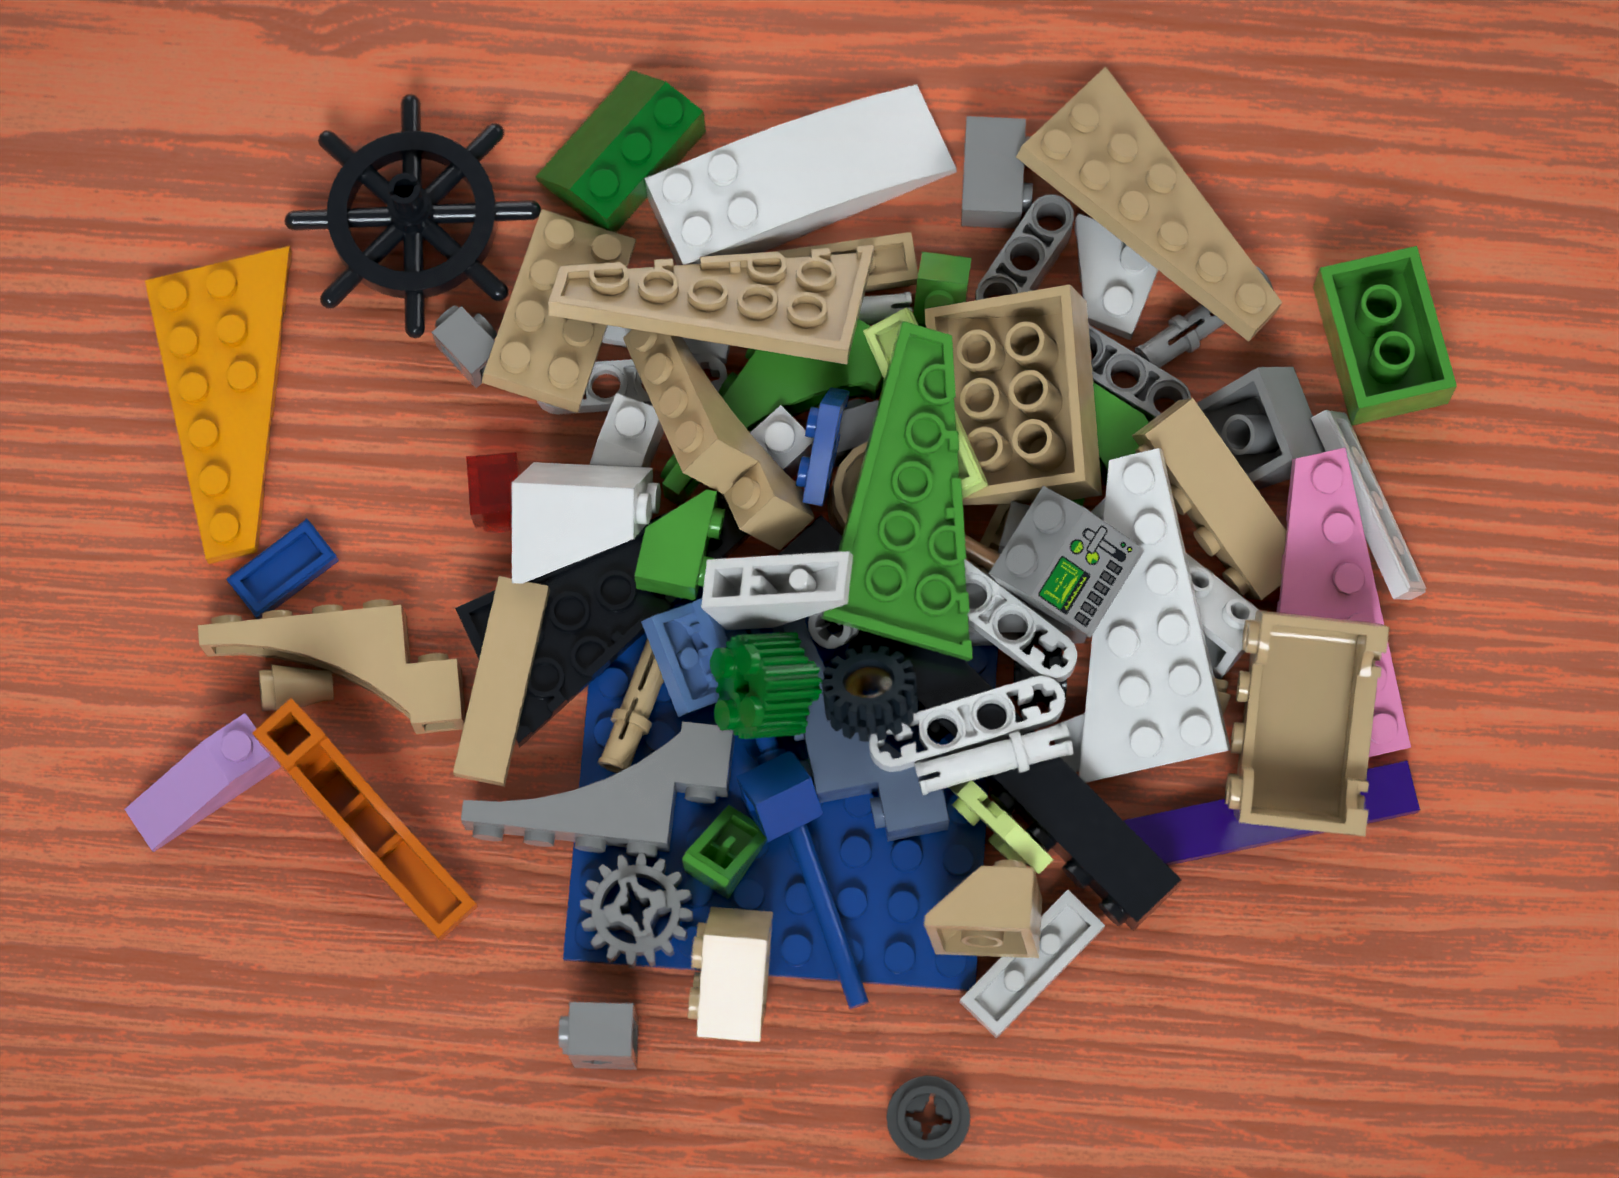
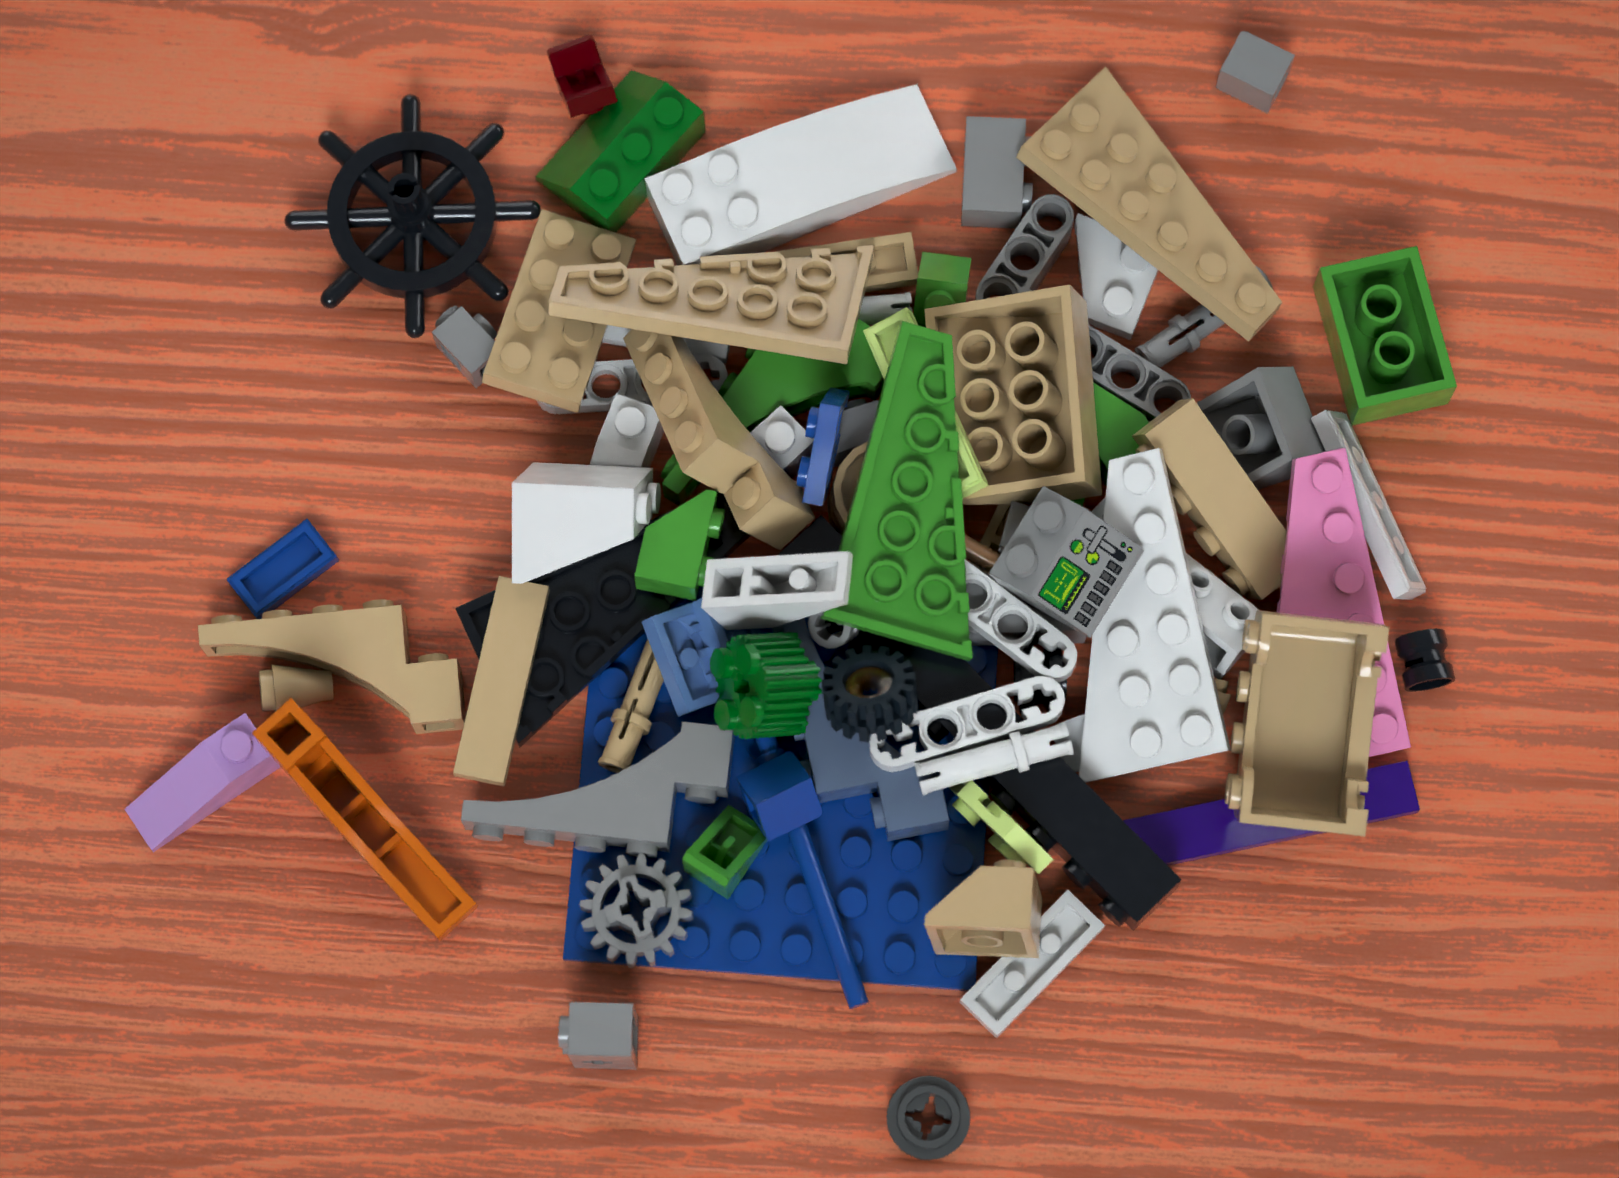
(221, 369): light orange wing -> none
(491, 490): clear red brick -> none
(581, 76): none -> dark red bracket
(734, 974): brick -> none
(1255, 71): none -> light grey panel
(1424, 660): none -> black wheel

